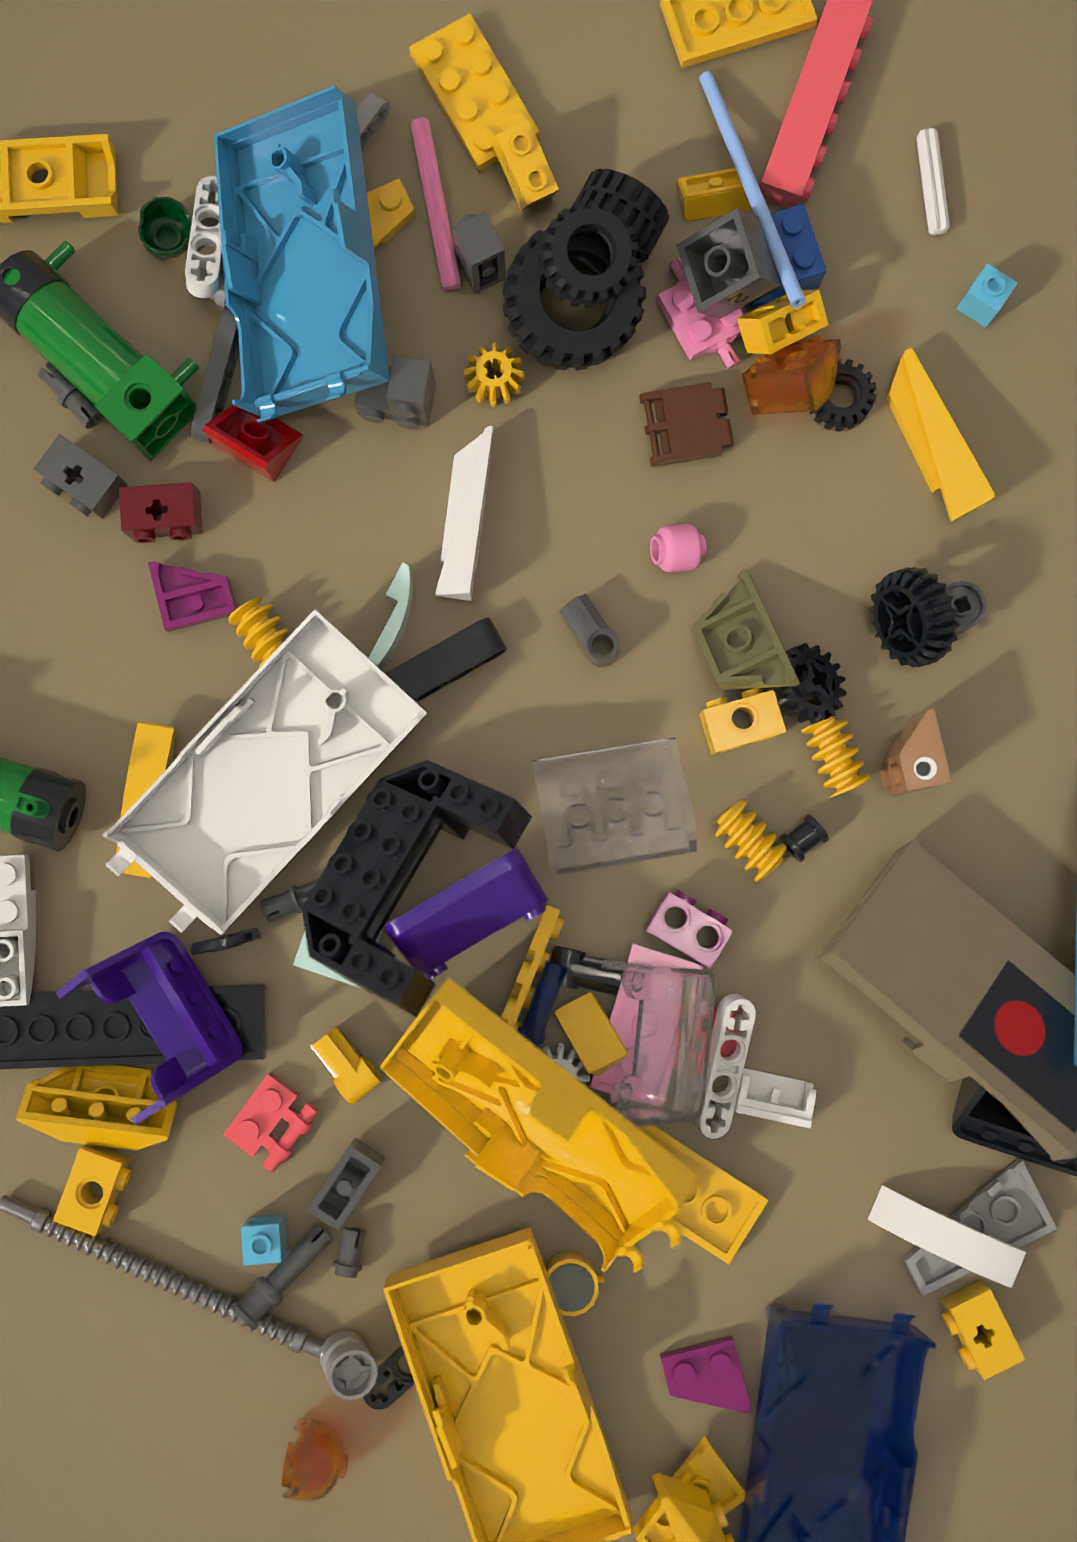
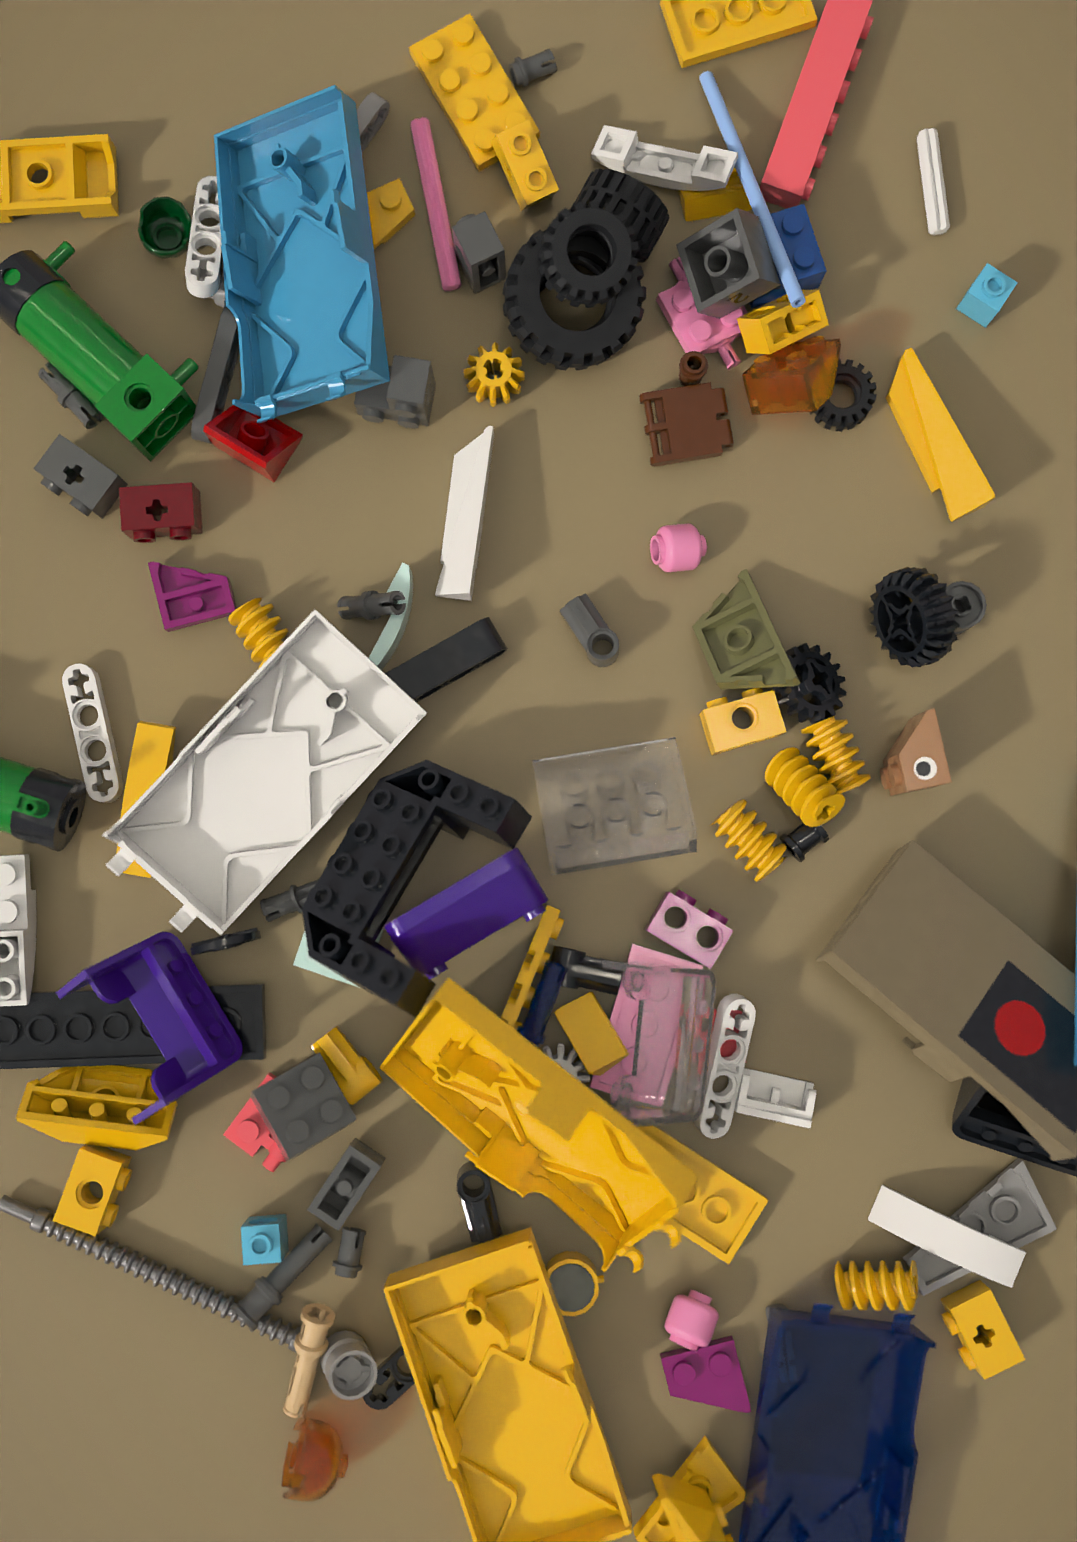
(87, 735): none -> white beam
(303, 1107): none -> dark grey brick
(310, 1346): none -> tan pin
(371, 605): none -> dark grey pin
(478, 1206): none -> black piece
(530, 68): none -> dark grey pin
(662, 165): none -> white slope
(691, 1320): none -> bright pink head
(699, 364): none -> reddish brown pin
(803, 787): none -> yellow piece
(877, 1286): none -> yellow piece

